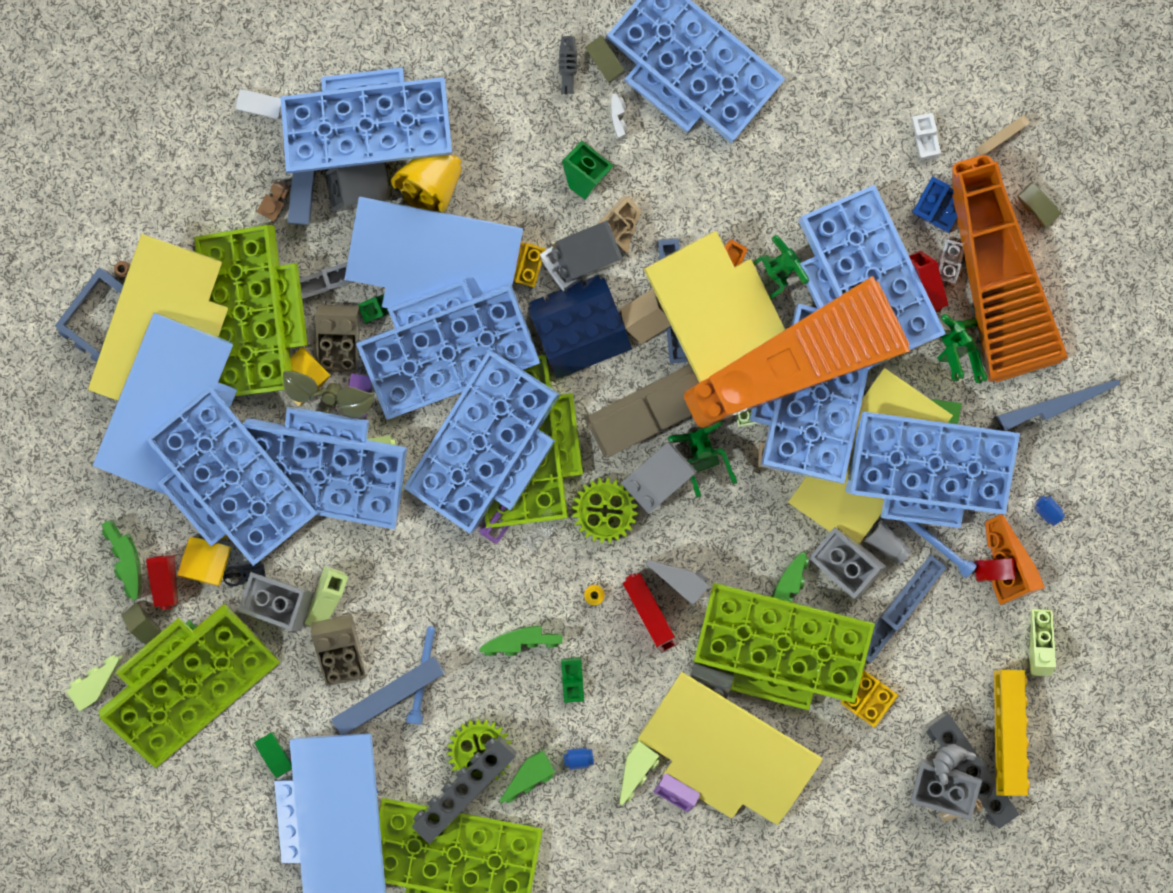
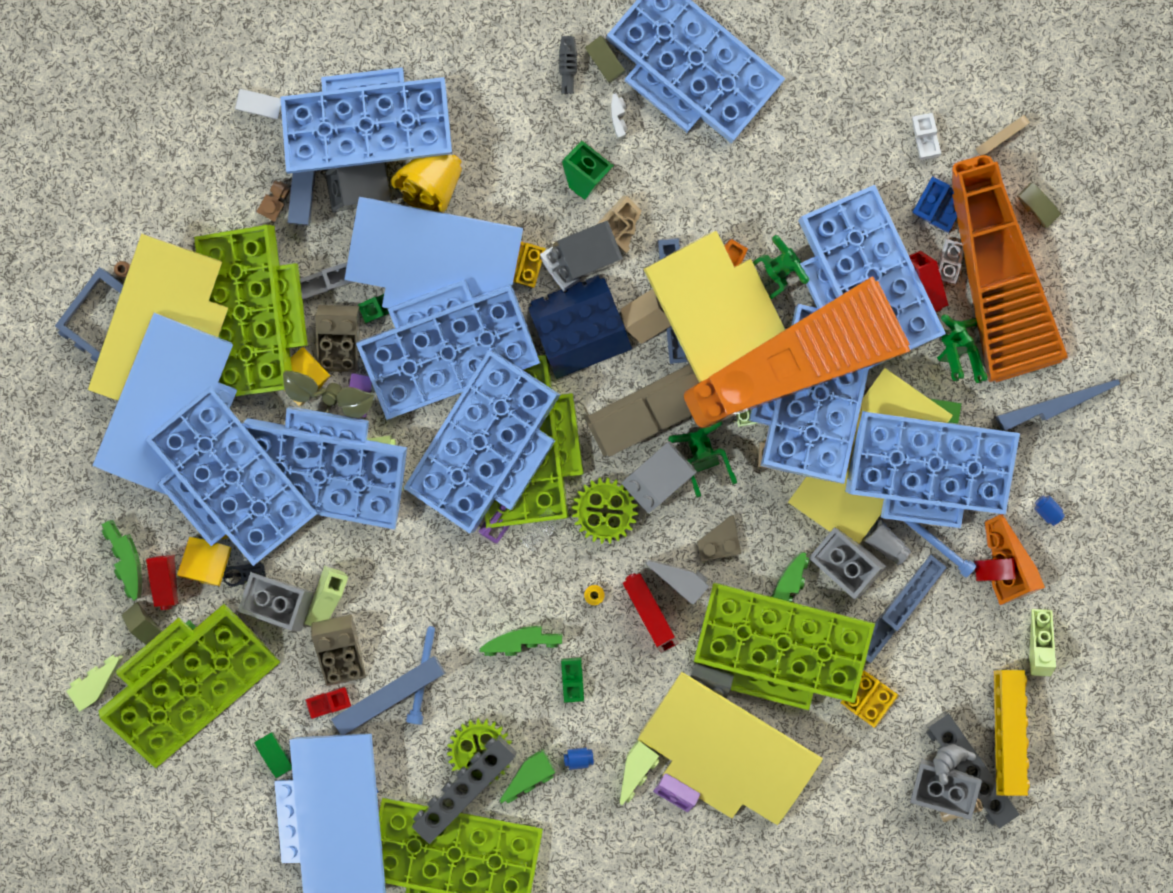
(328, 702): none -> red slope
(720, 541): none -> dark tan wing

